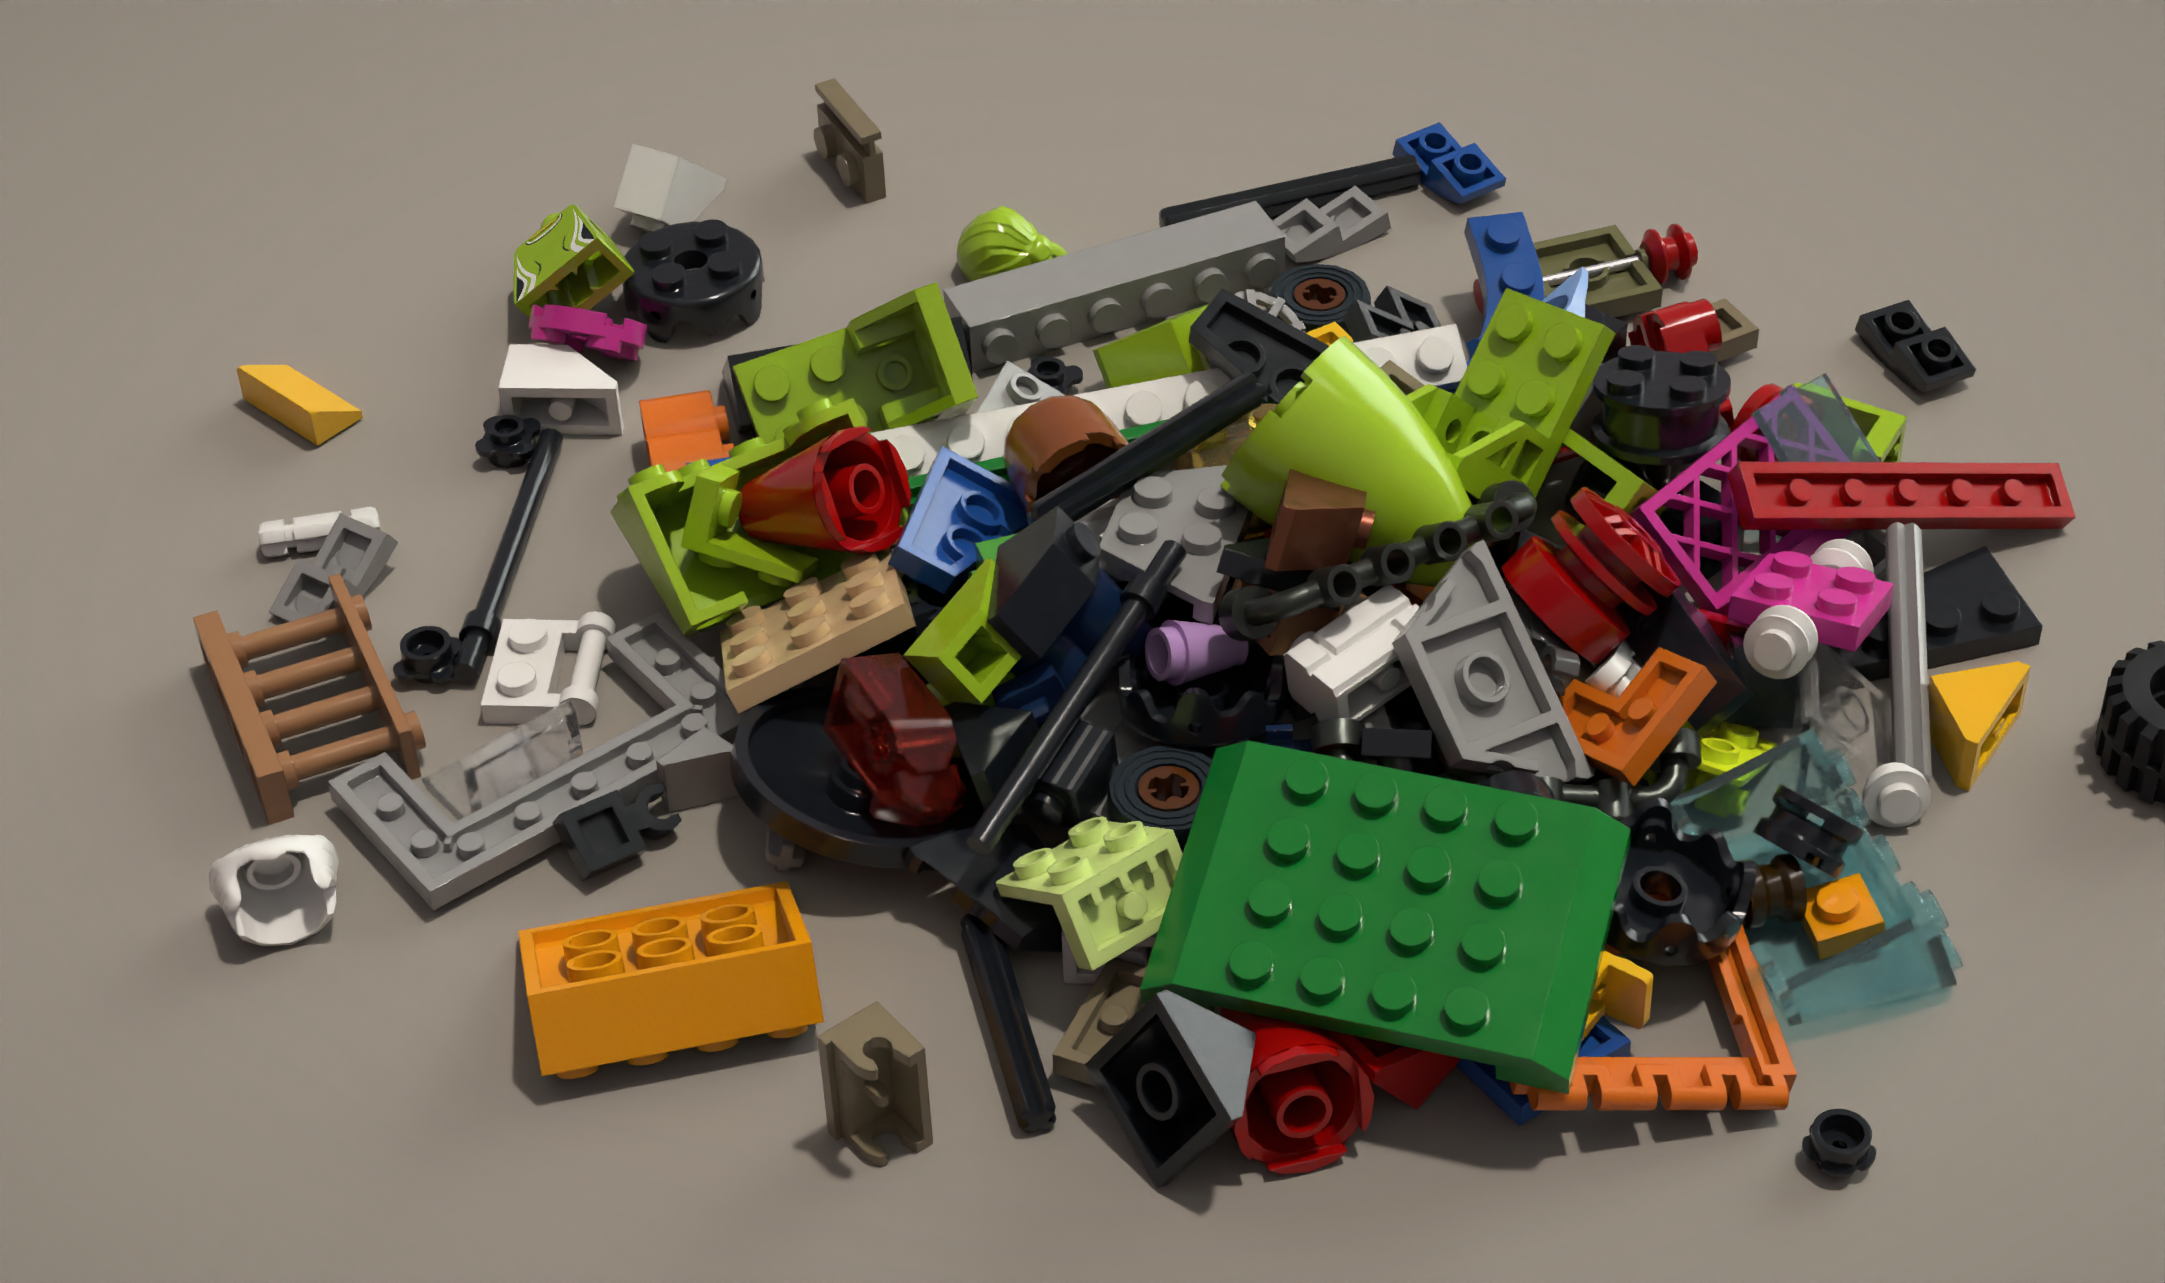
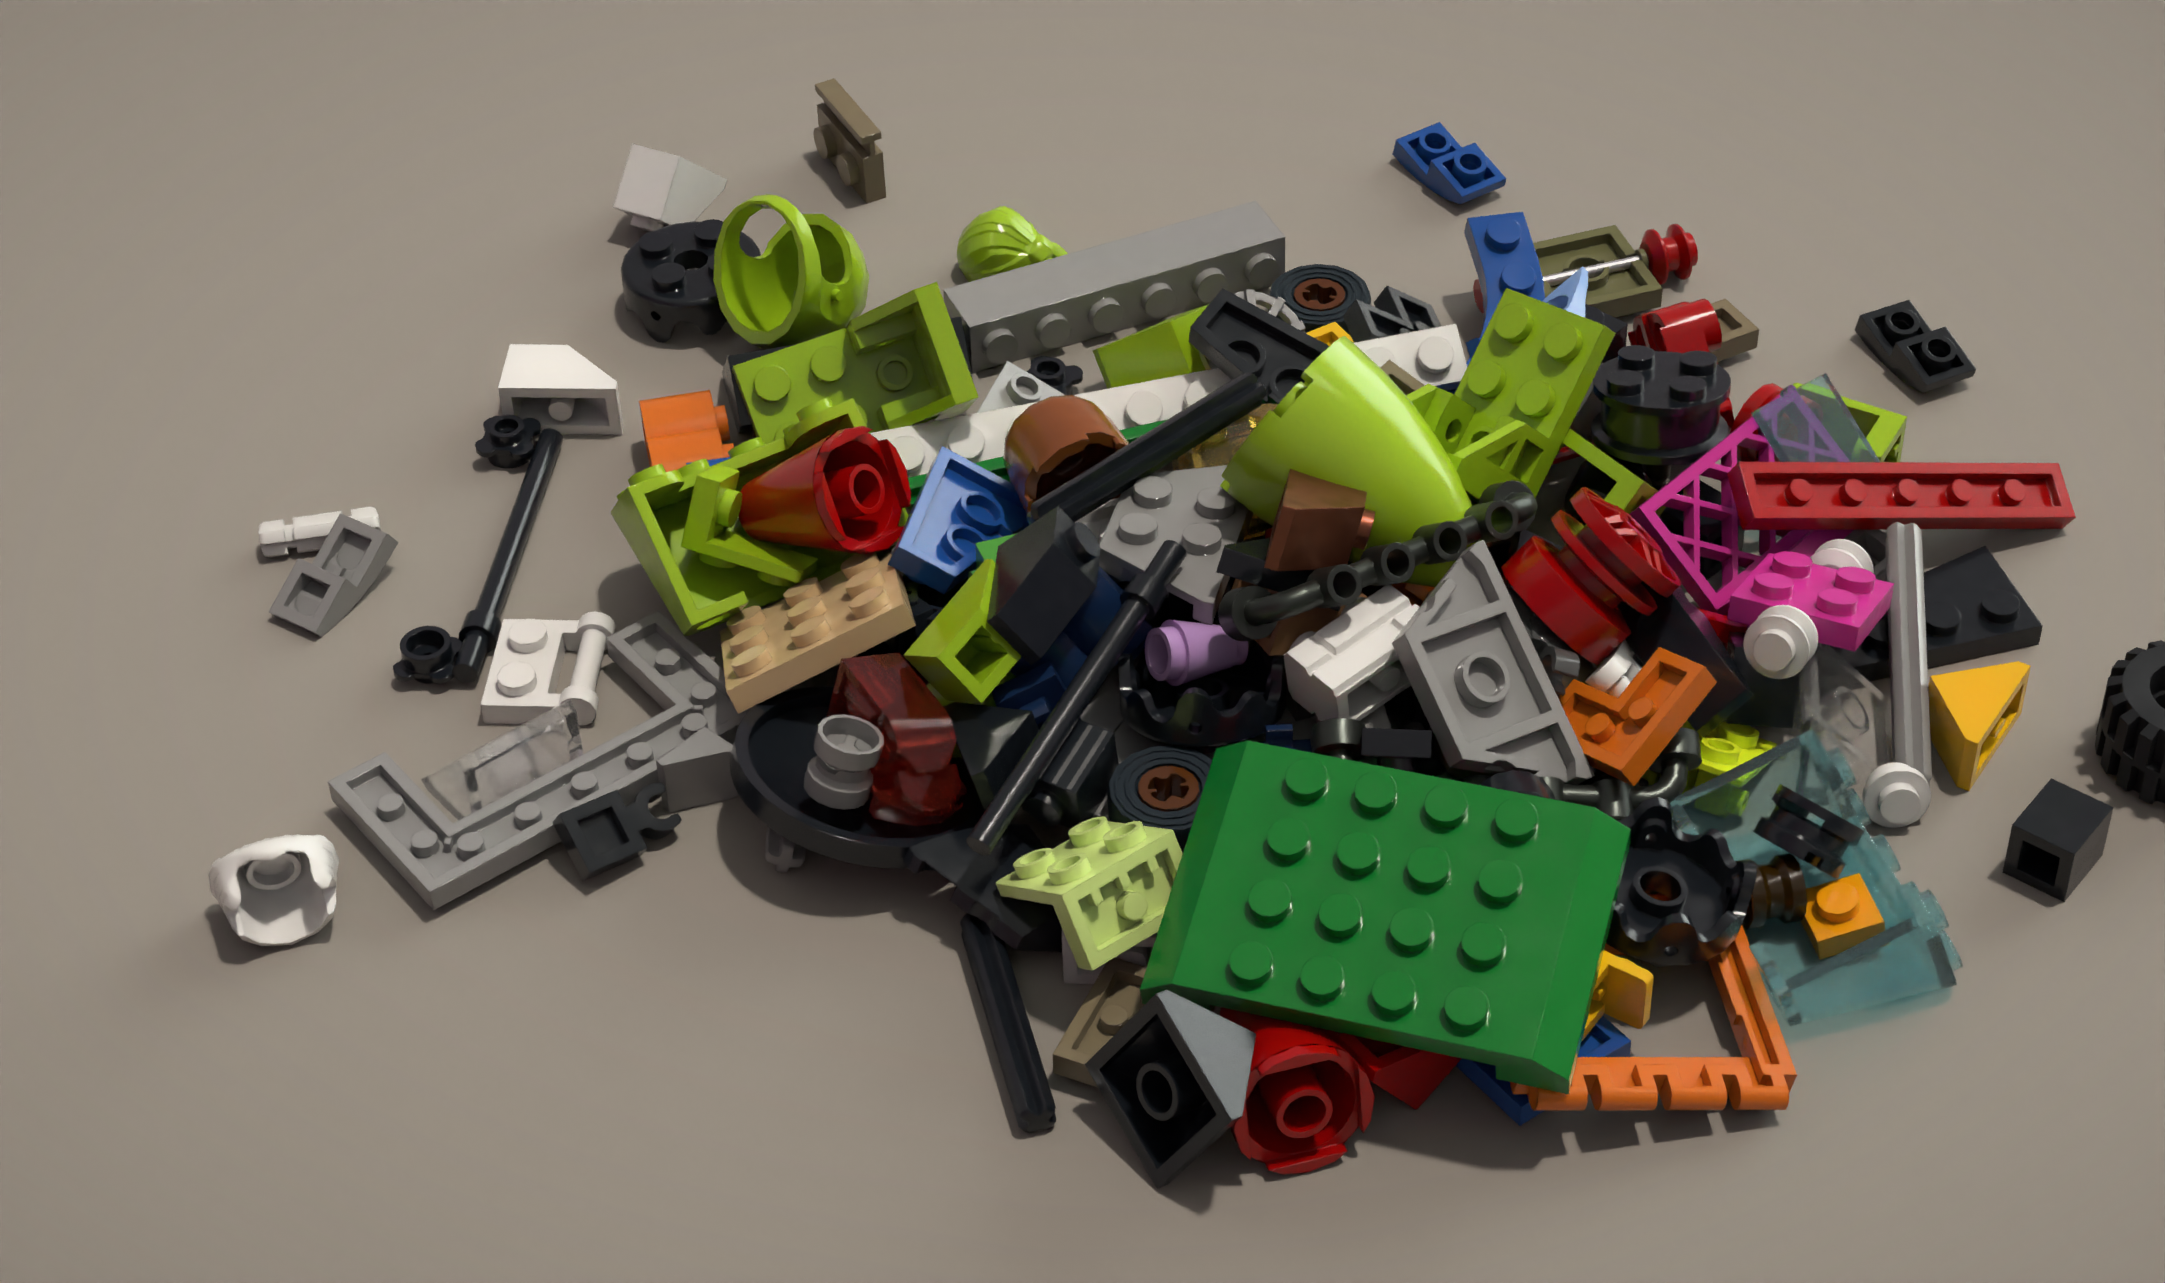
(262, 732): medium nougat fence -> none
(296, 401): yellow slope -> none
(567, 264): lime torso -> none
(578, 326): dark pink plate -> none
(669, 979): light orange slope -> none
(800, 286): none -> lime piece
(845, 753): none -> light grey wheel
(875, 1083): dark tan hinge -> none
(1320, 189): black axle -> none
(1333, 228): light grey slope -> none
(1839, 1143): black plate -> none
(2057, 839): none -> black brick

